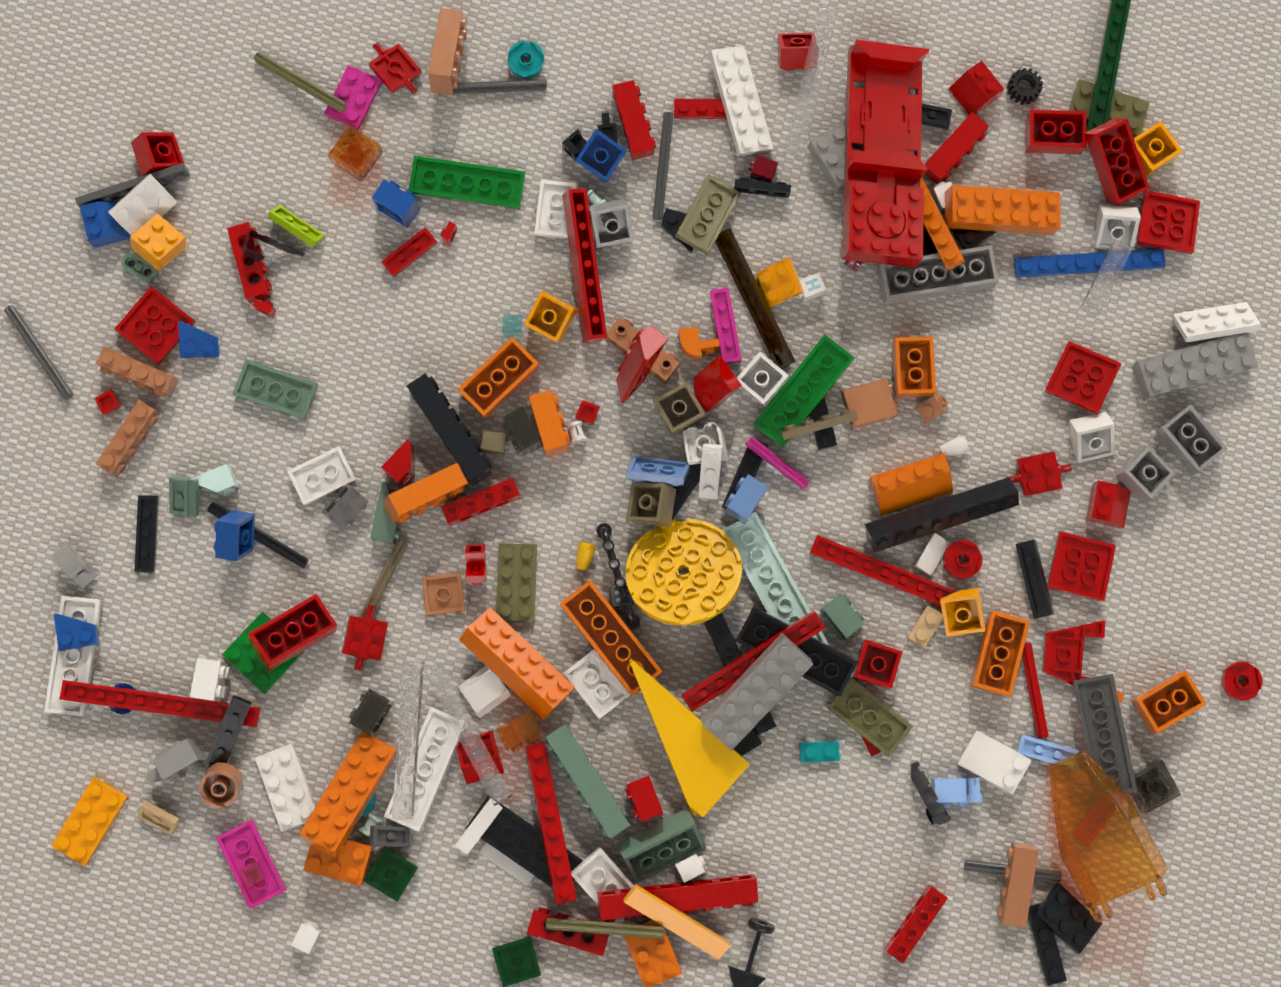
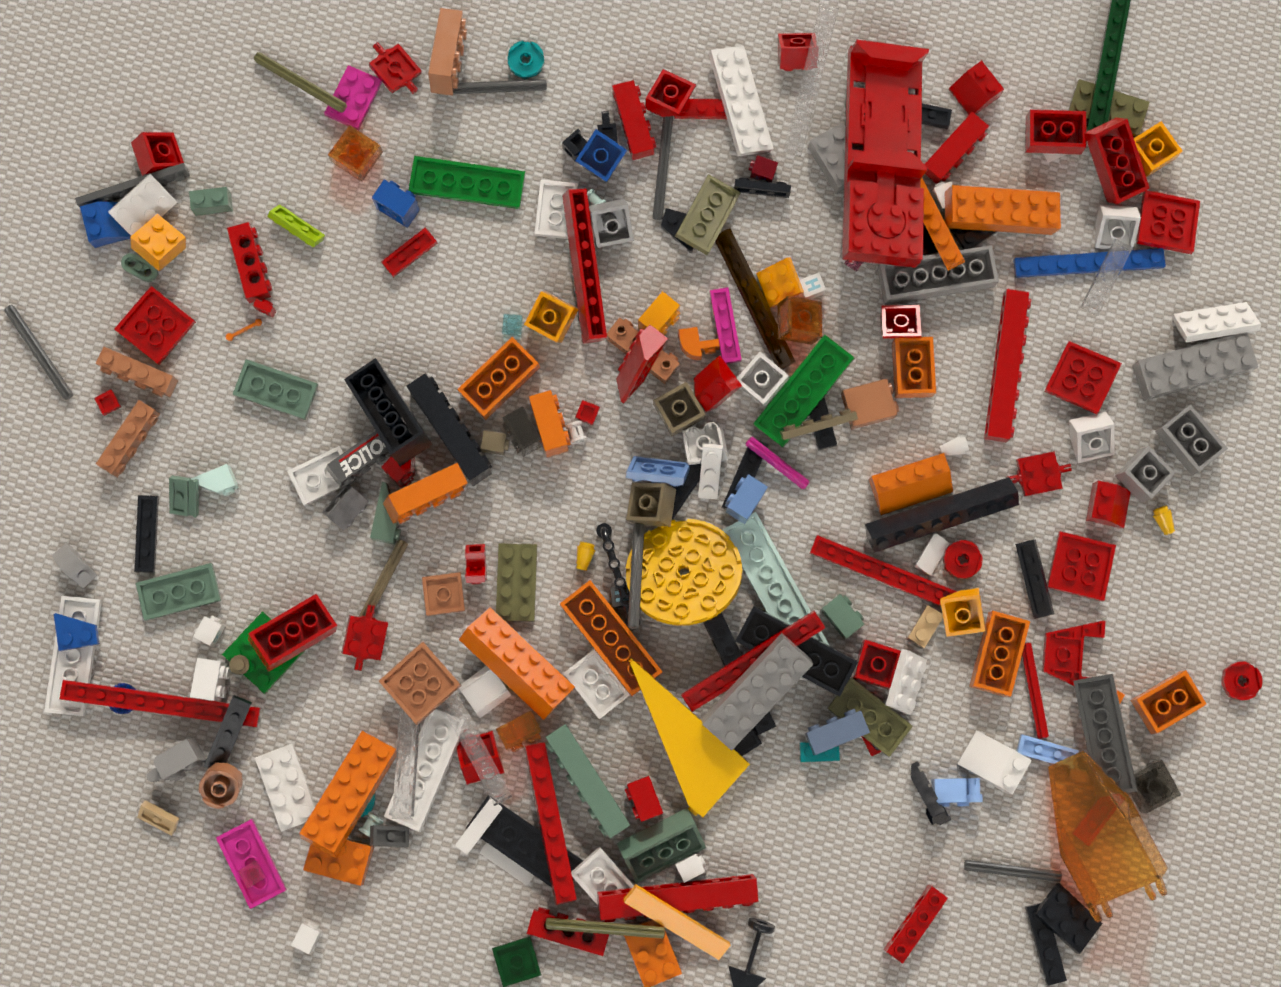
(89, 821): light orange plate -> none
(178, 591): none -> sand green plate
(196, 343): blue wing -> none
(209, 630): none -> white brick
(210, 201): none -> sand green brick
(230, 337): none -> orange hinge
(234, 535): blue brick -> none
(239, 665): none -> dark tan plate
(257, 256): black piece -> none
(266, 540): black axle -> none
(357, 460): none -> dark grey brick
(370, 712): clear smoke brick -> none
(388, 412): none -> black brick
(391, 874): dark green plate -> none
(420, 683): none -> nougat plate
(448, 233): red plate -> none
(480, 502): red brick -> none
(636, 576): none -> dark grey axle
(660, 314): none -> light orange brick
(668, 94): none -> red slope
(799, 320): none -> clear orange brick
(836, 731): none -> sand blue brick
(900, 321): none -> red slope
(906, 682): none -> white plate
(932, 407): nougat bracket -> none
(1006, 366): none -> red brick
(1018, 884): nougat brick -> none
(1024, 96): black tyre -> none
(1164, 519): none -> yellow cone

